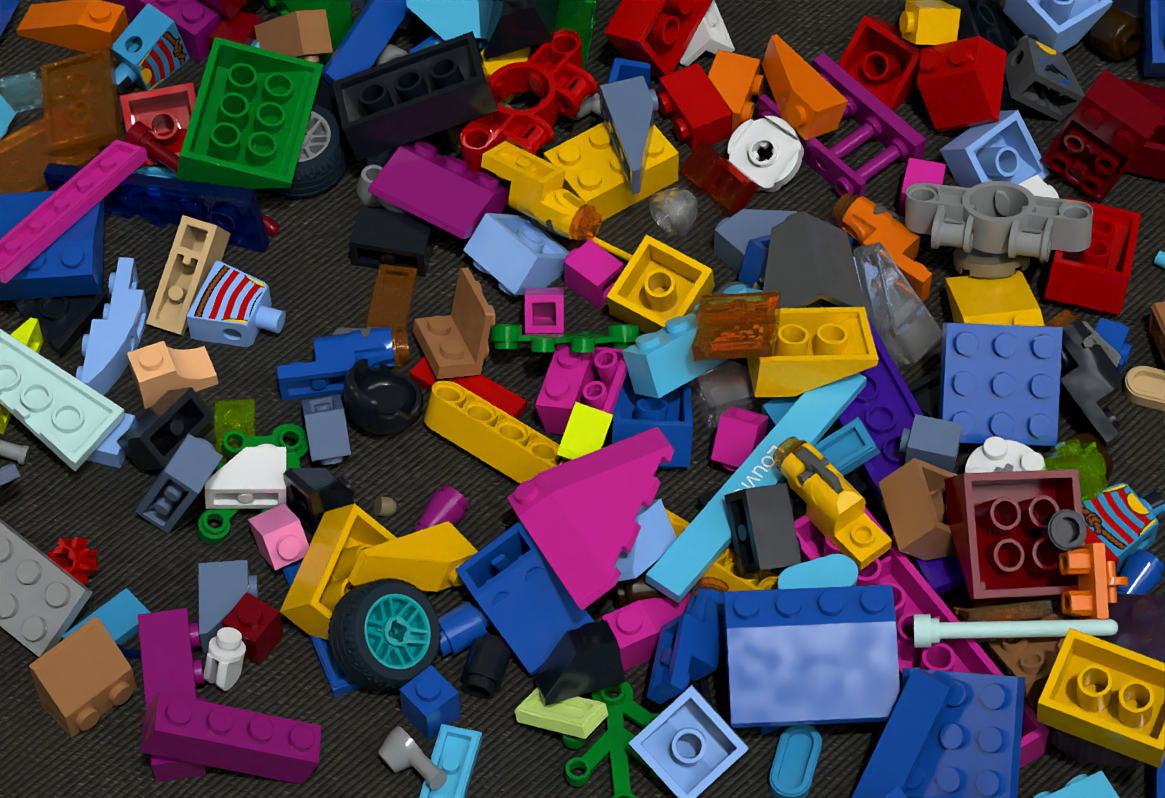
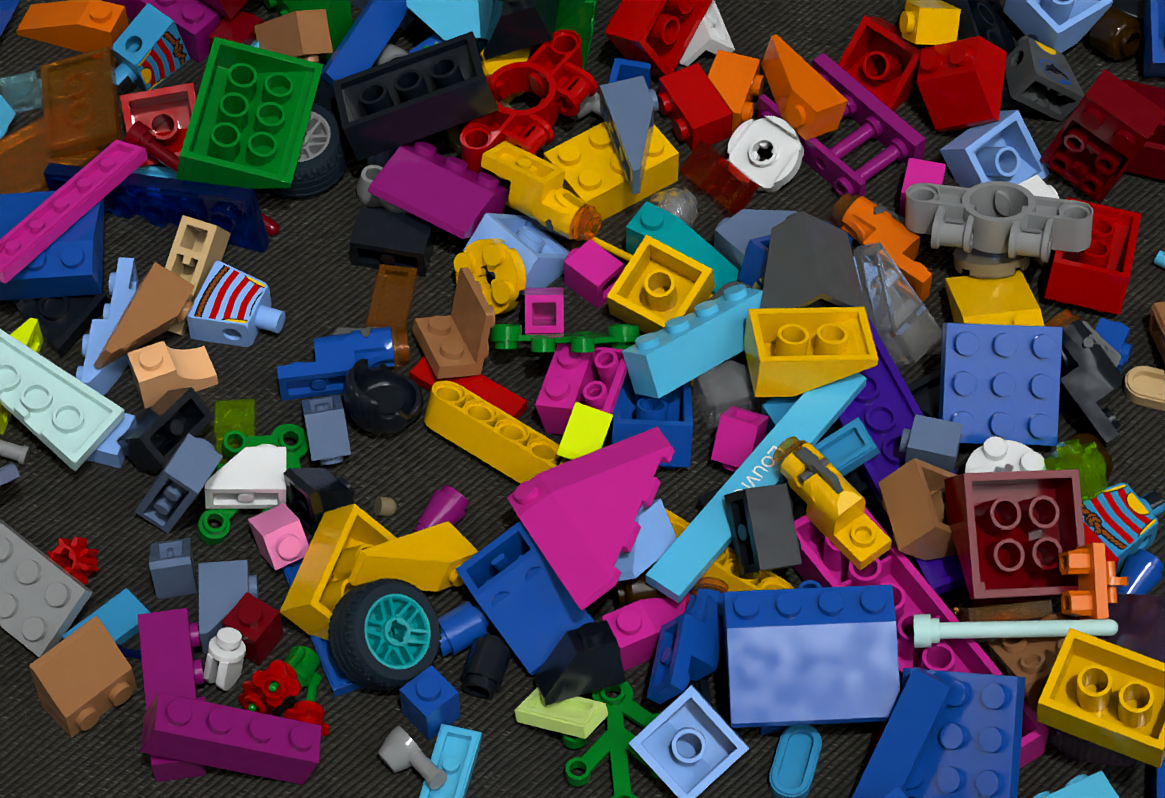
(151, 311): none -> medium nougat slope
(172, 568): none -> sand blue slope
(285, 680): none -> red plant
(504, 262): none -> yellow plate
(679, 236): none -> teal slope
(737, 325): clear orange slope -> none
(827, 571): medium azure tile -> none
(1064, 530): black tile -> none

